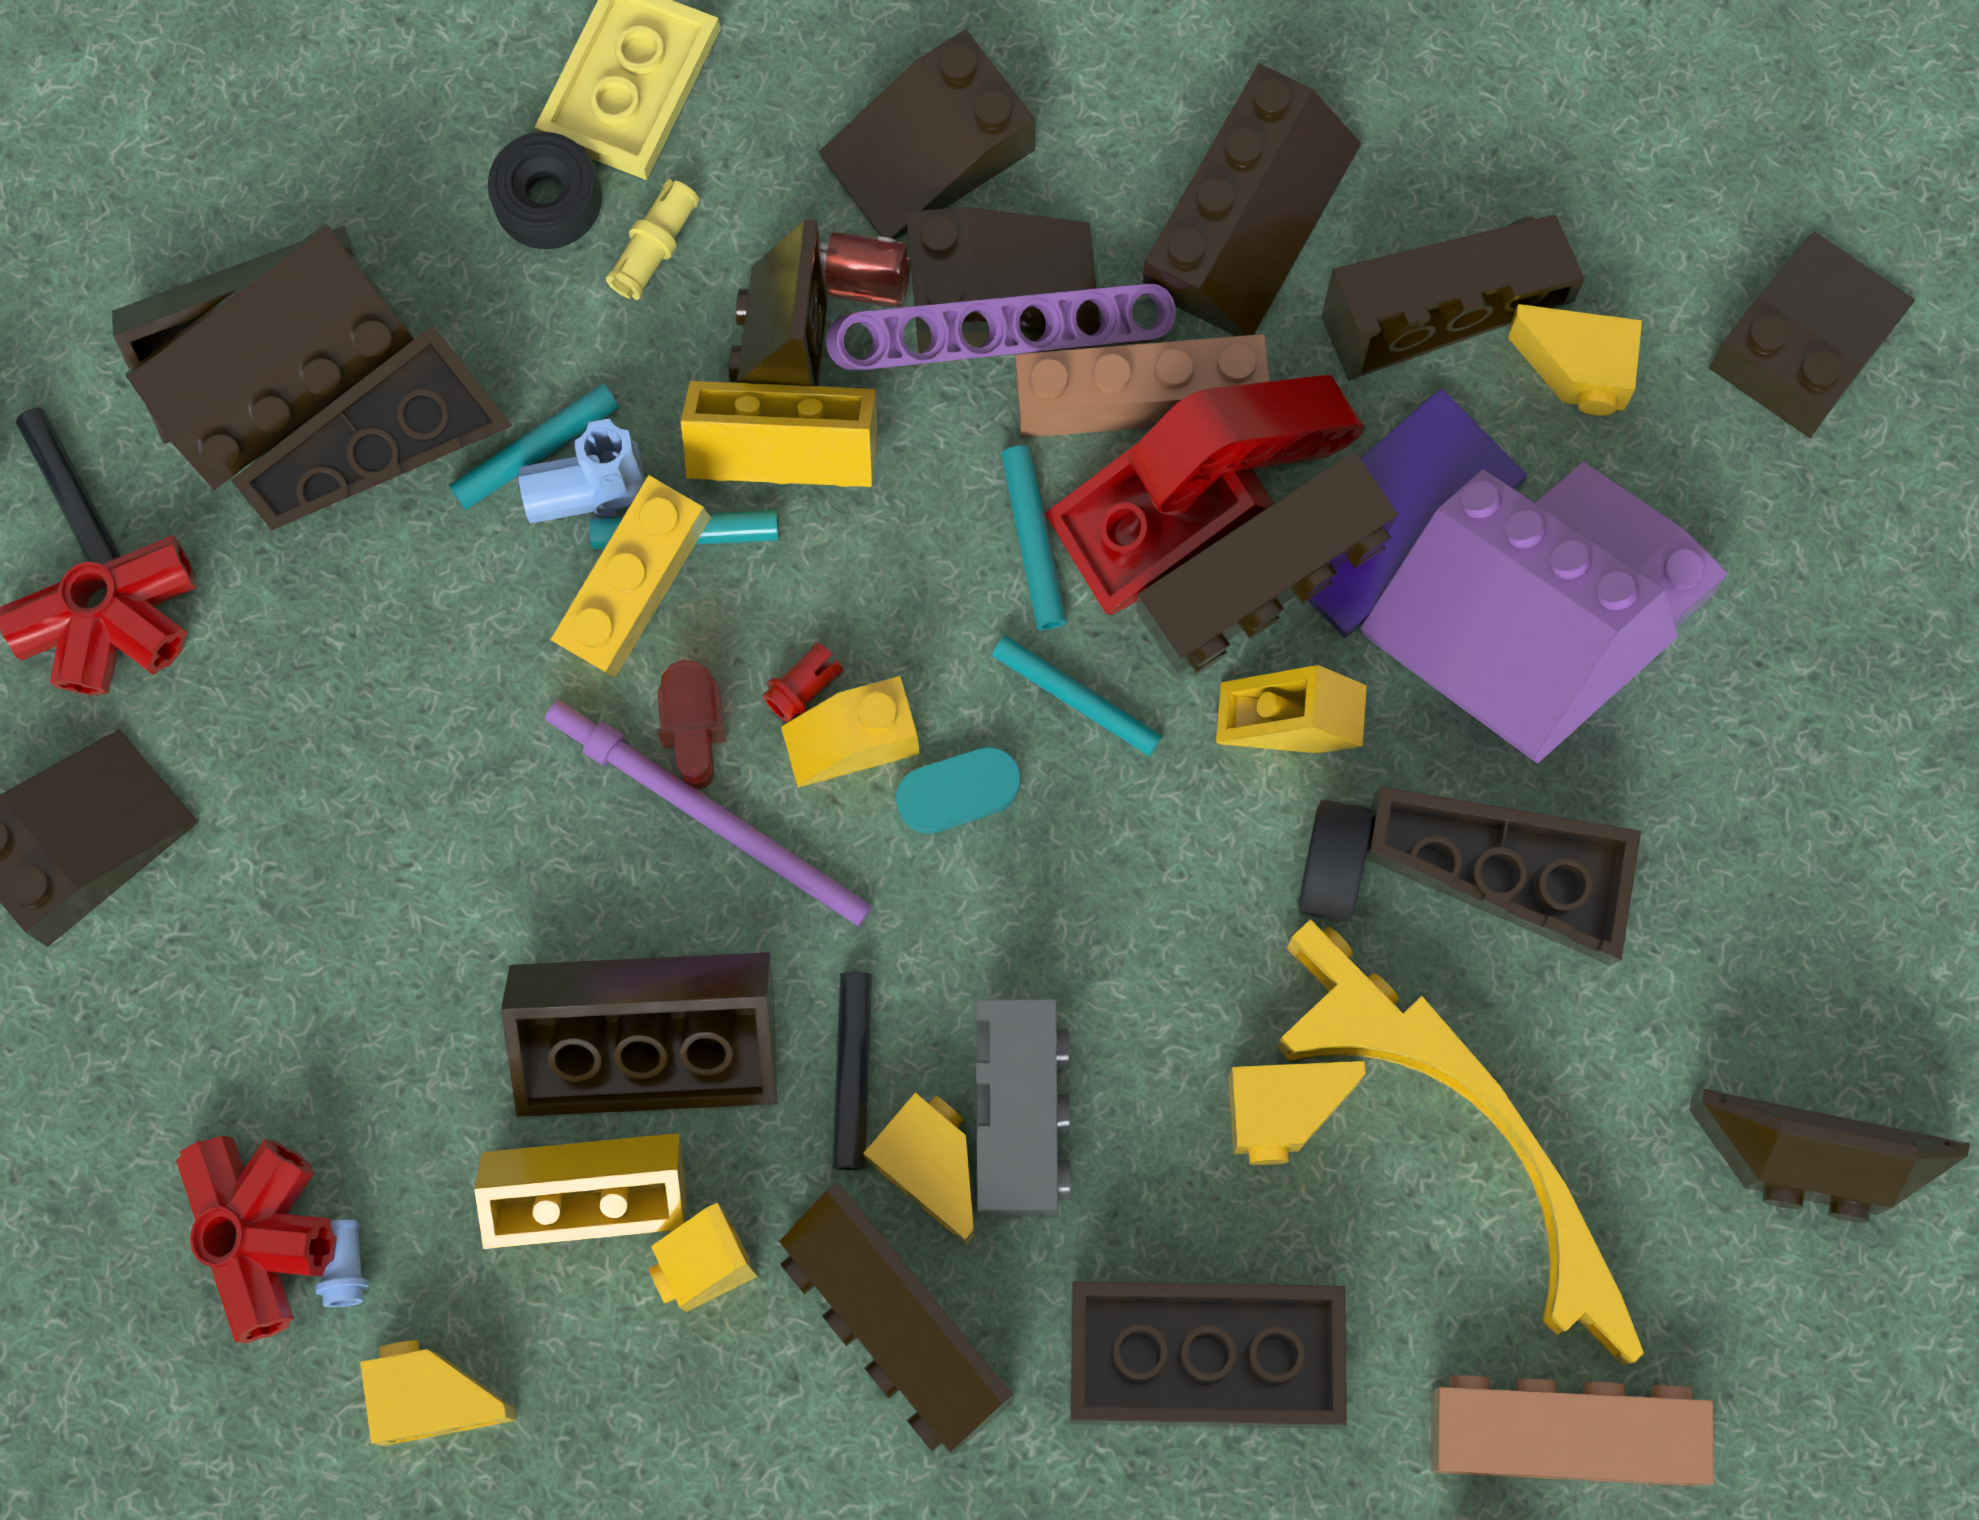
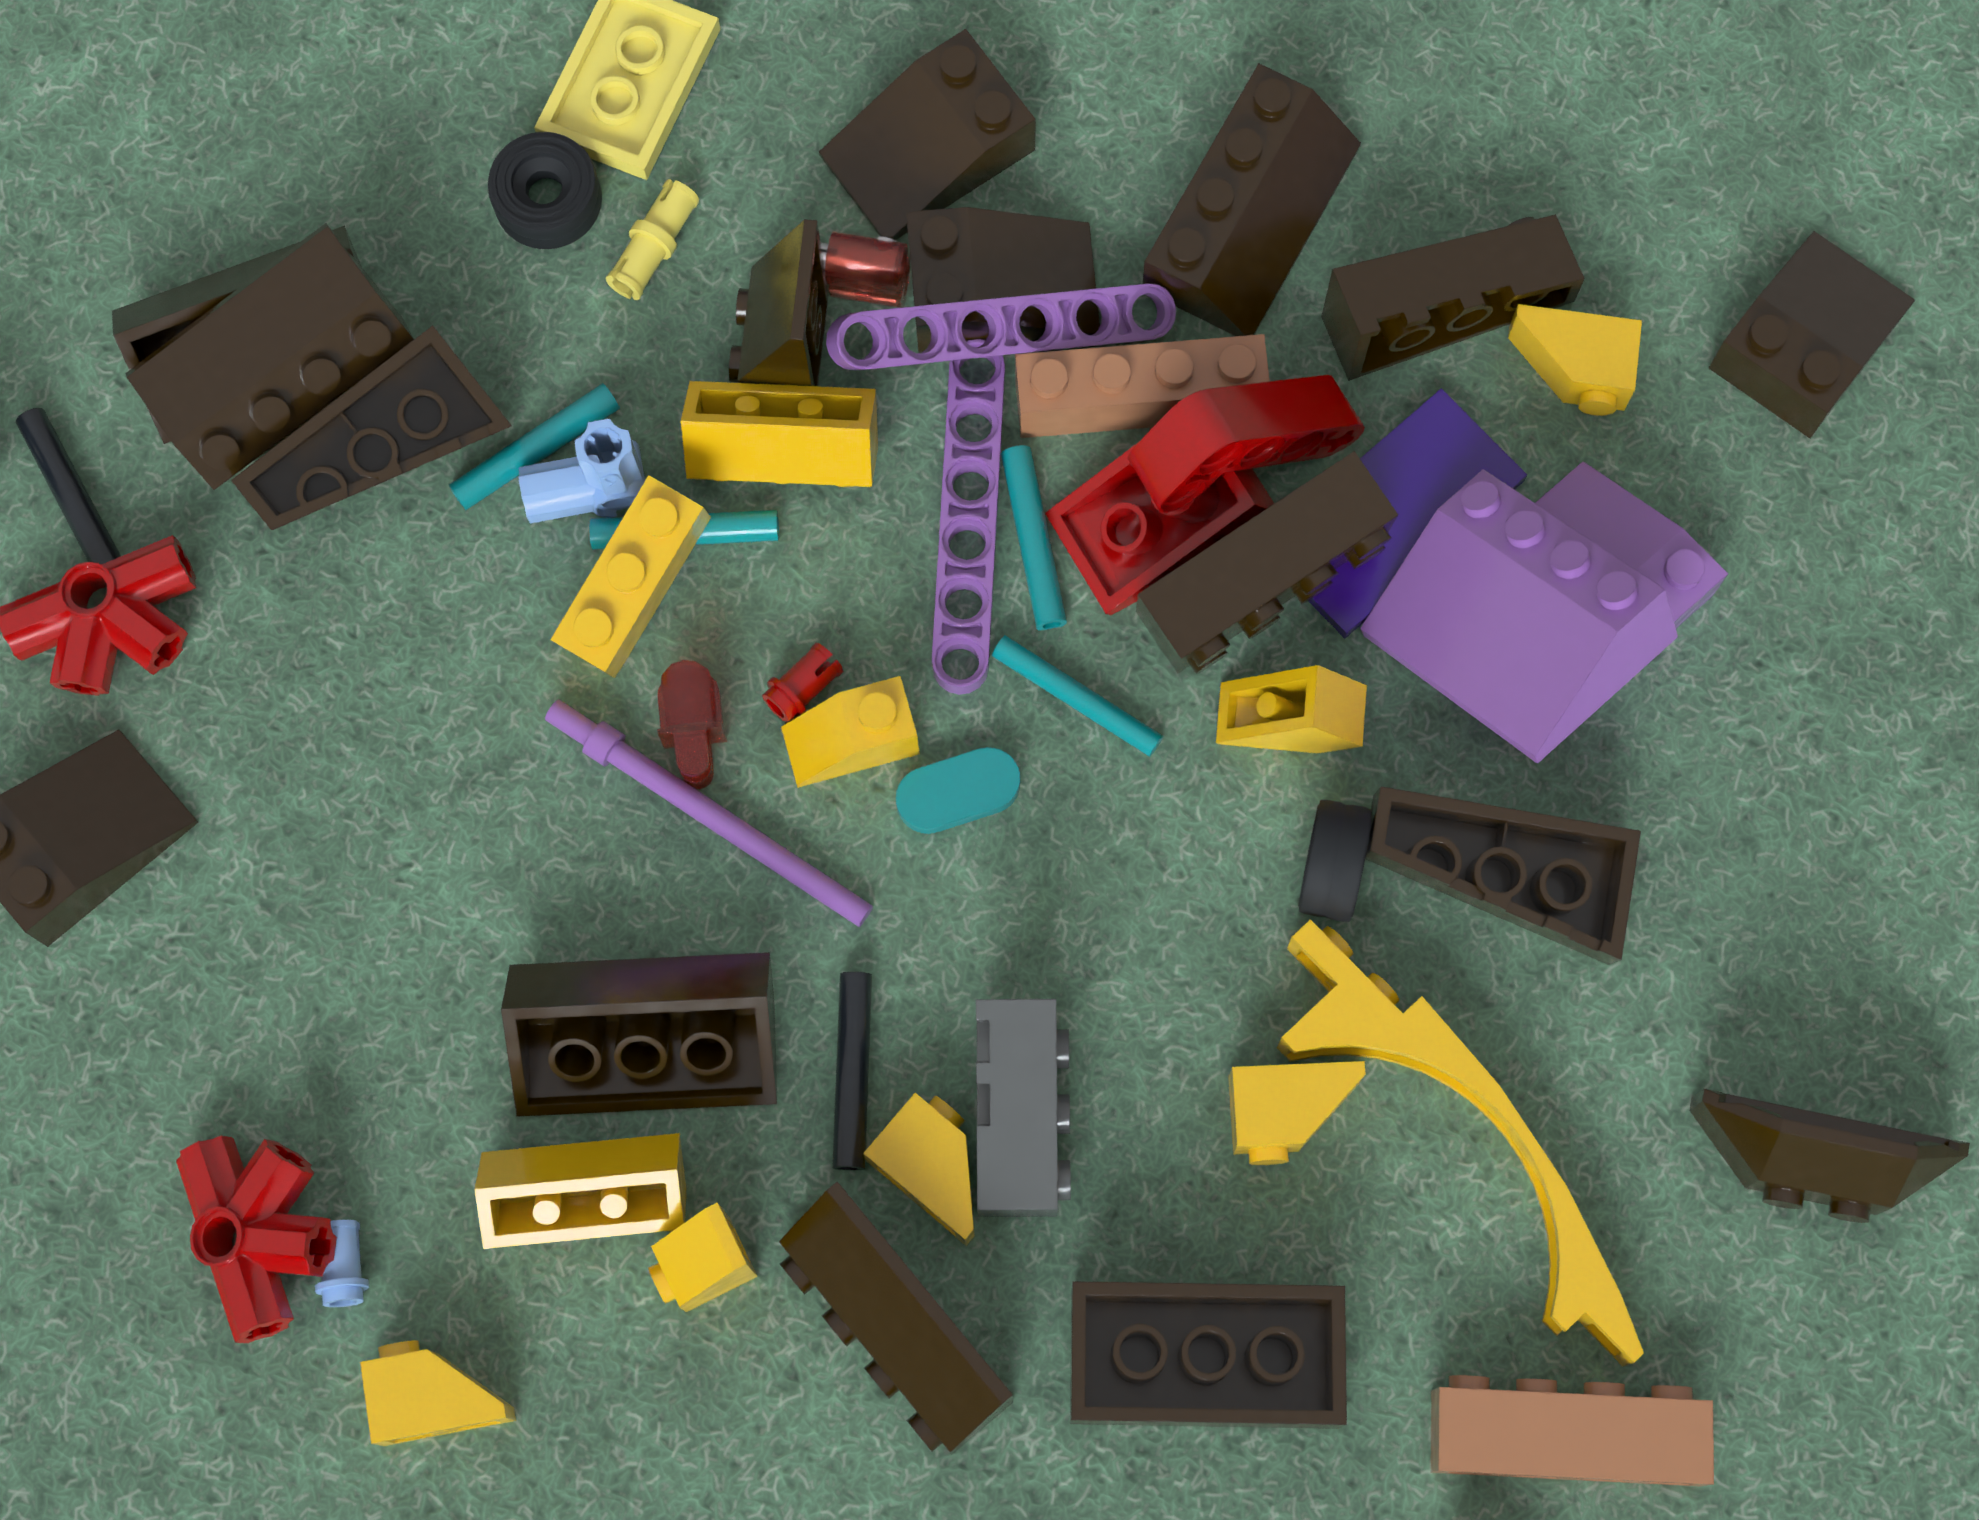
(965, 515): none -> medium lavender beam

